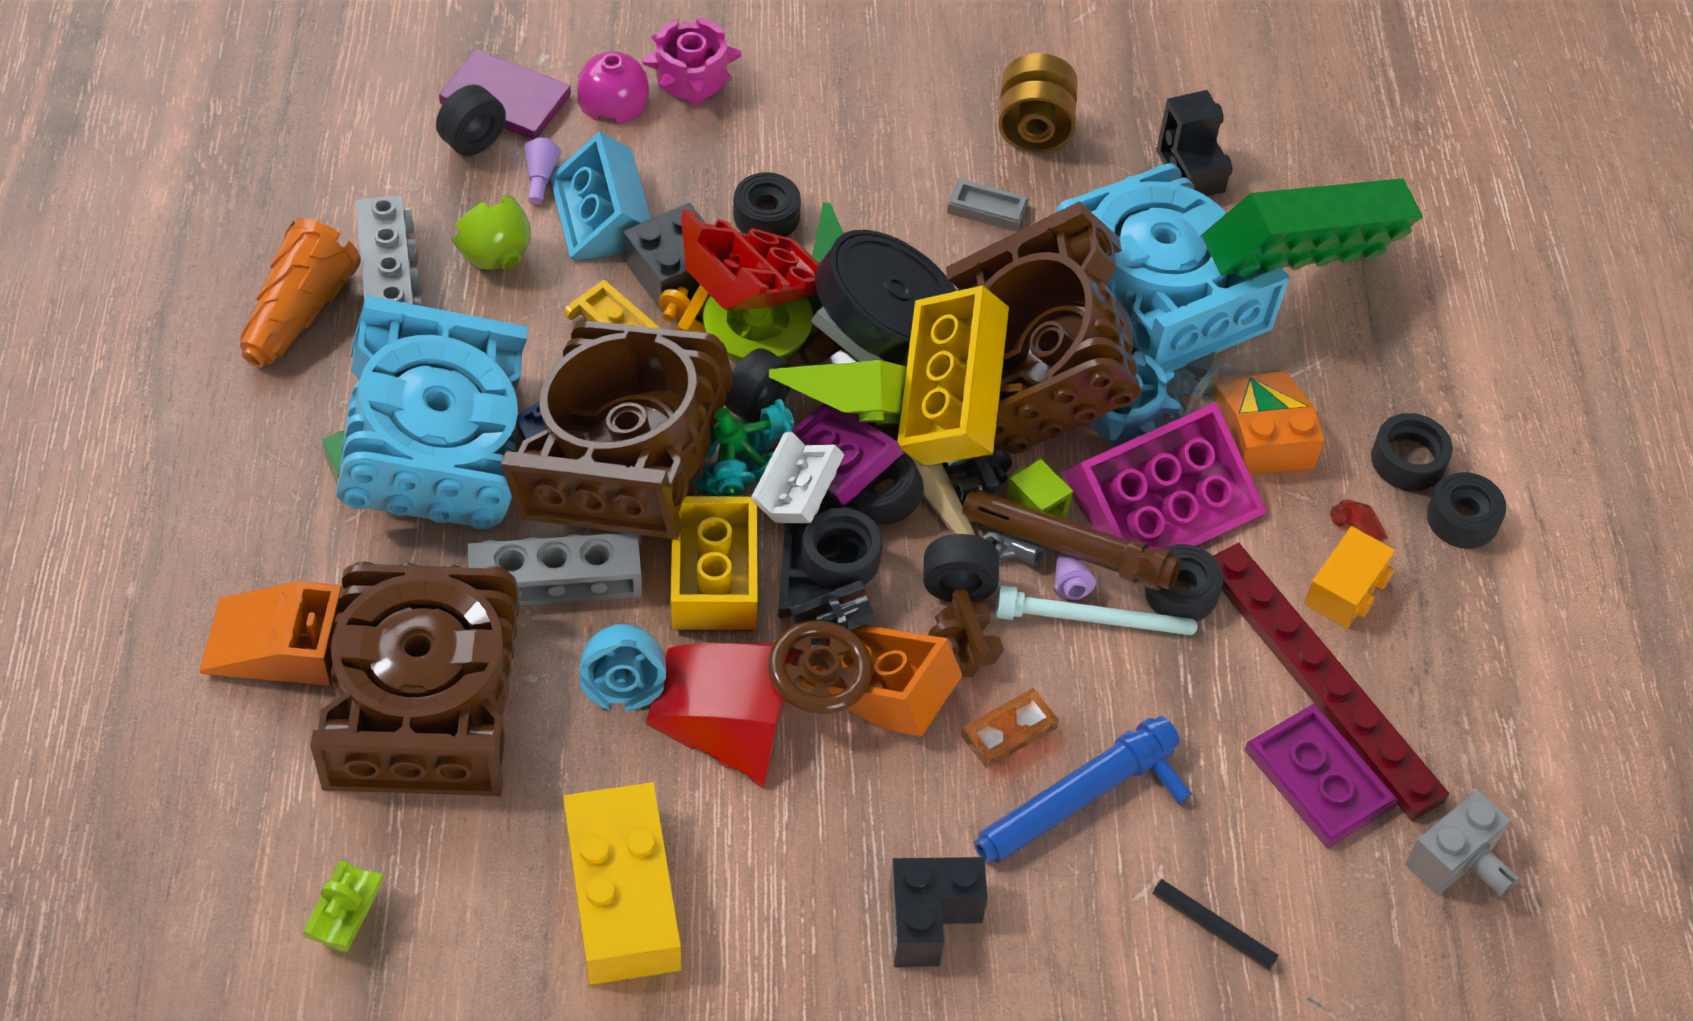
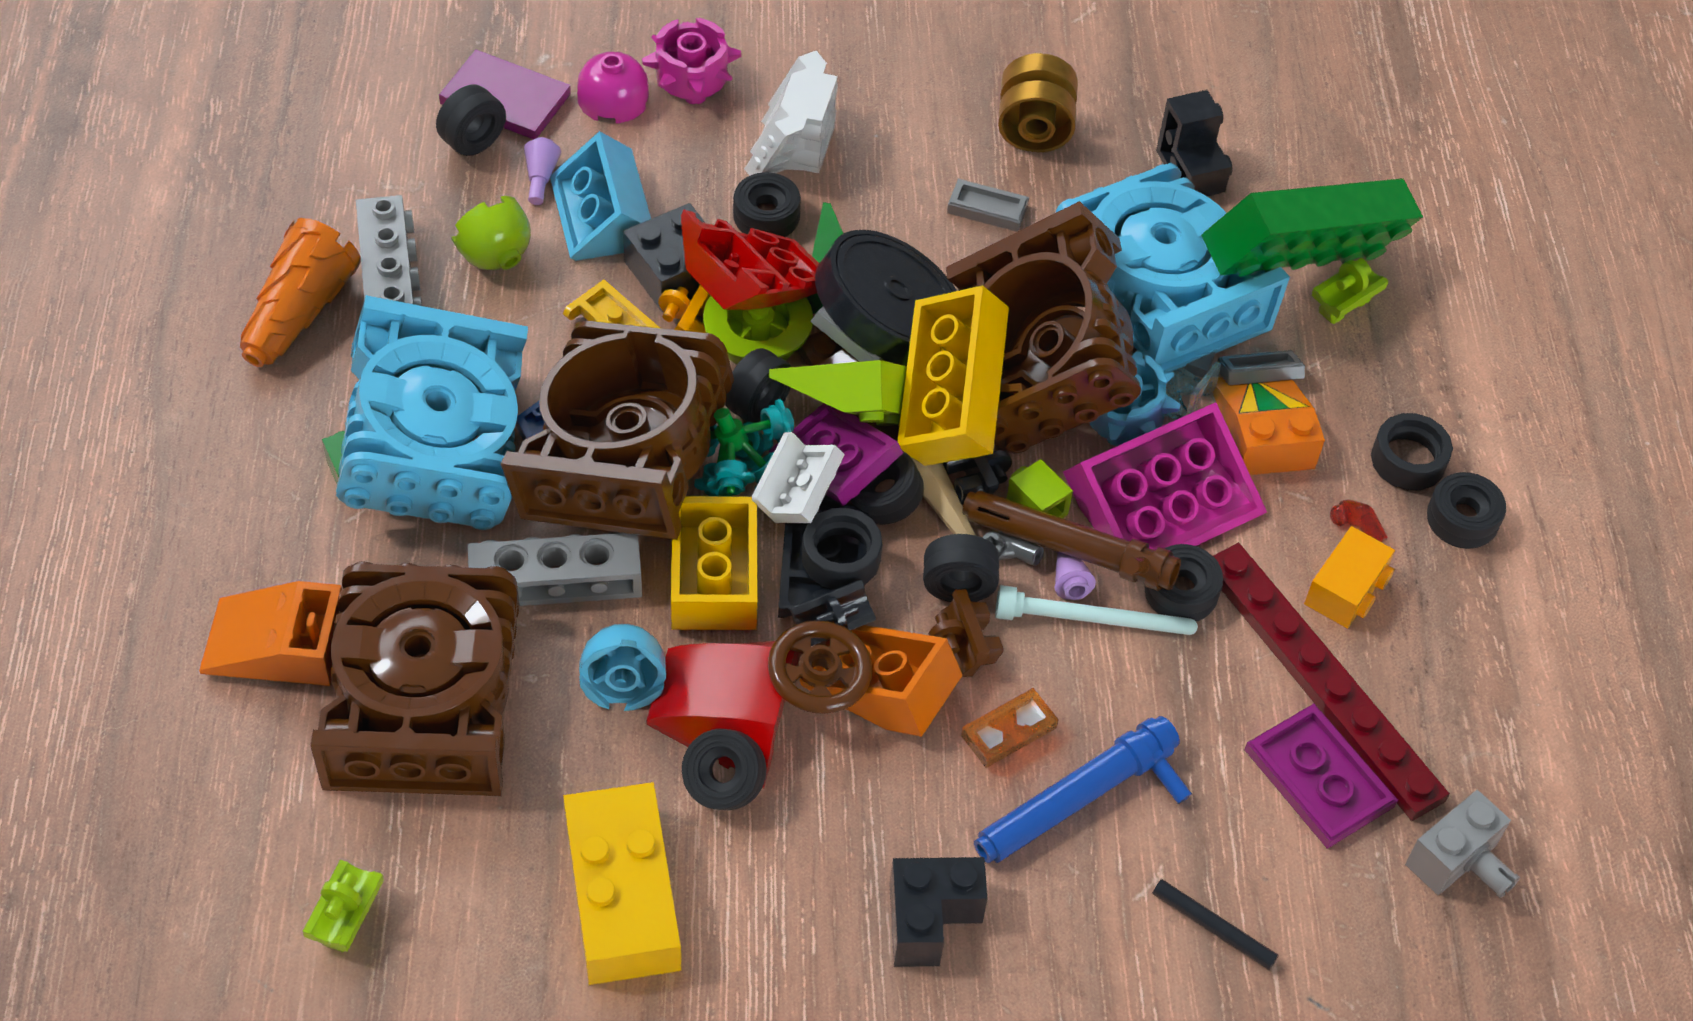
(699, 763): none -> black tyre
(798, 120): none -> white slope
(1261, 367): none -> dark grey tile
(1348, 289): none -> lime hips

